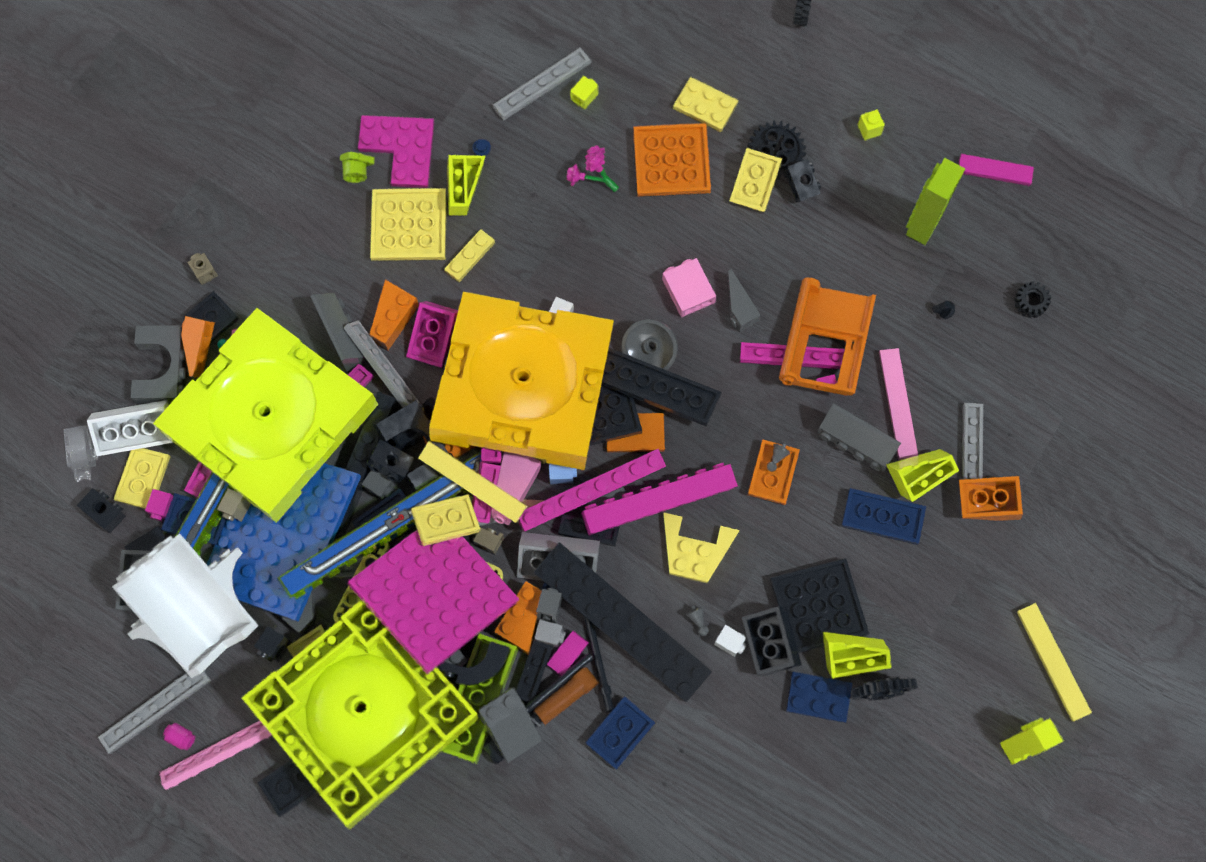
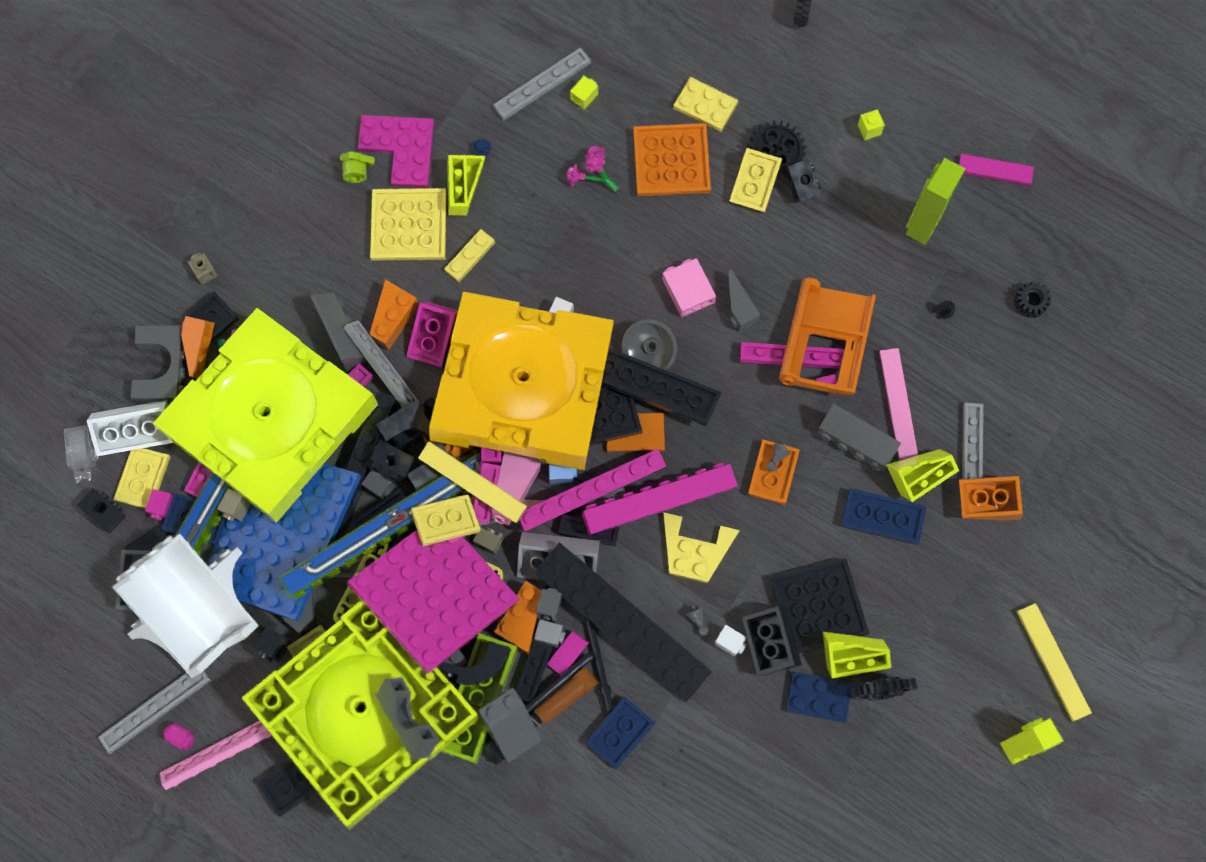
(395, 701): none -> dark grey arch

